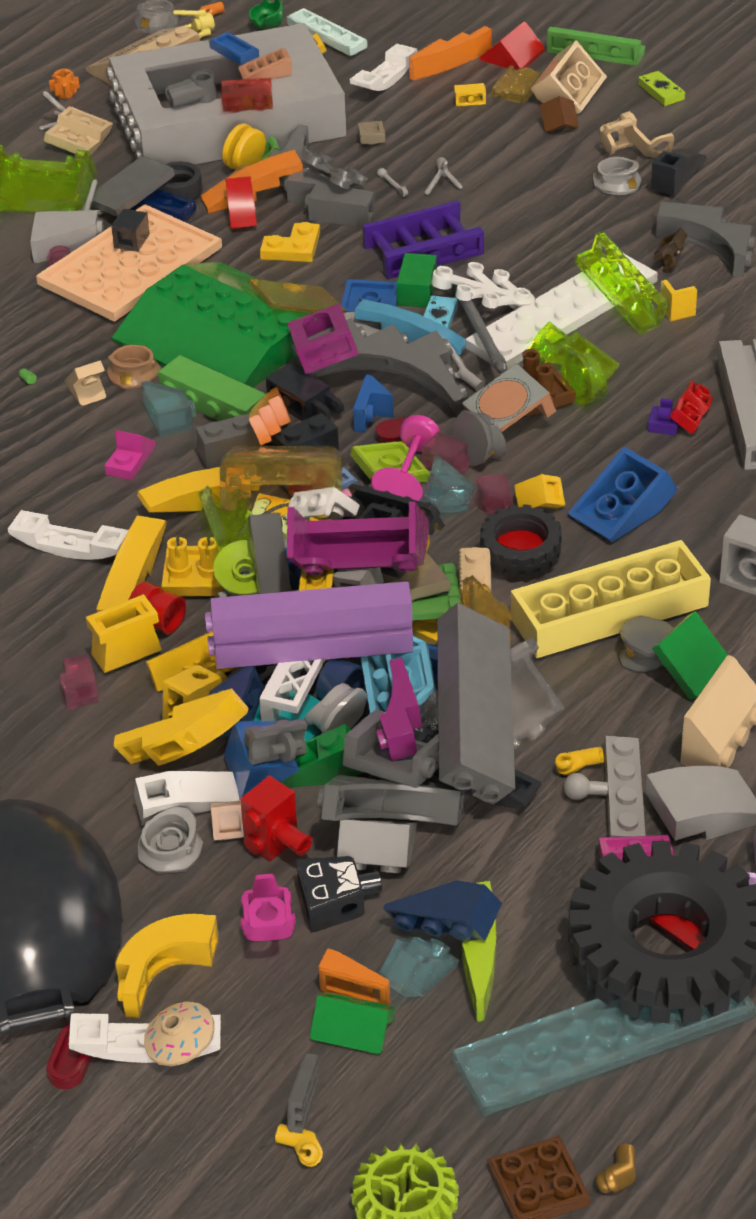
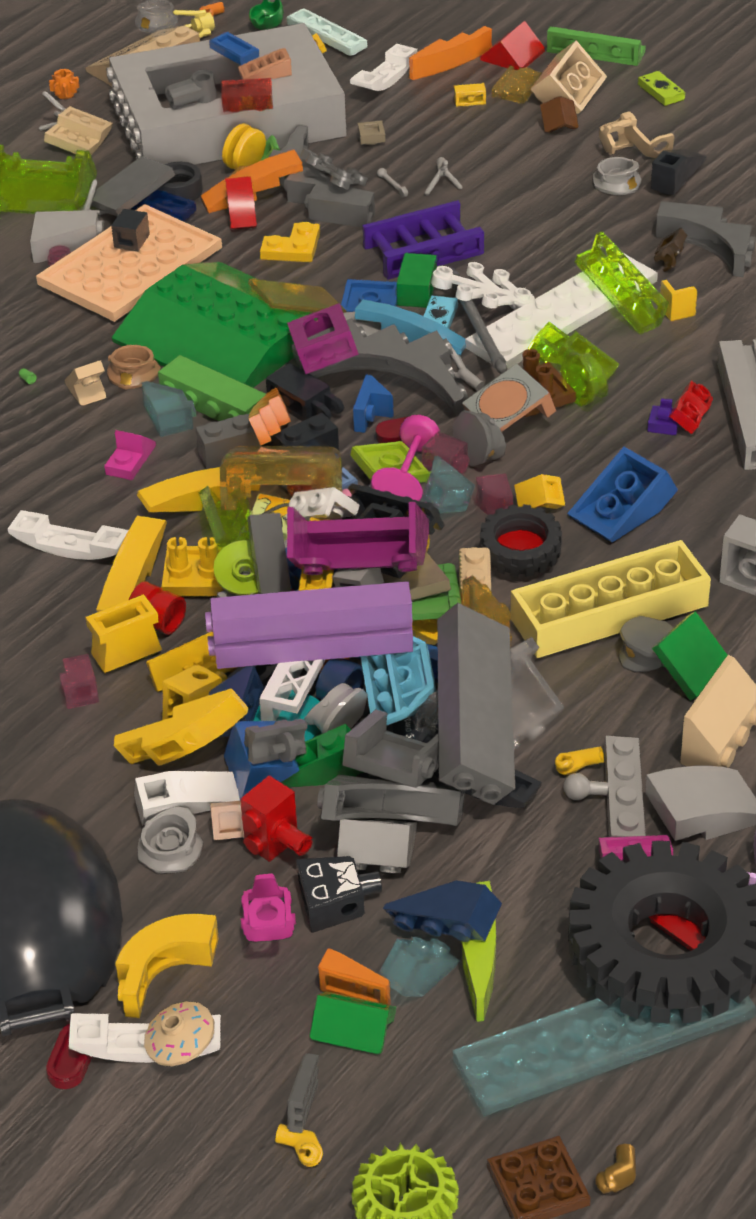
(400, 716): magenta slope -> none

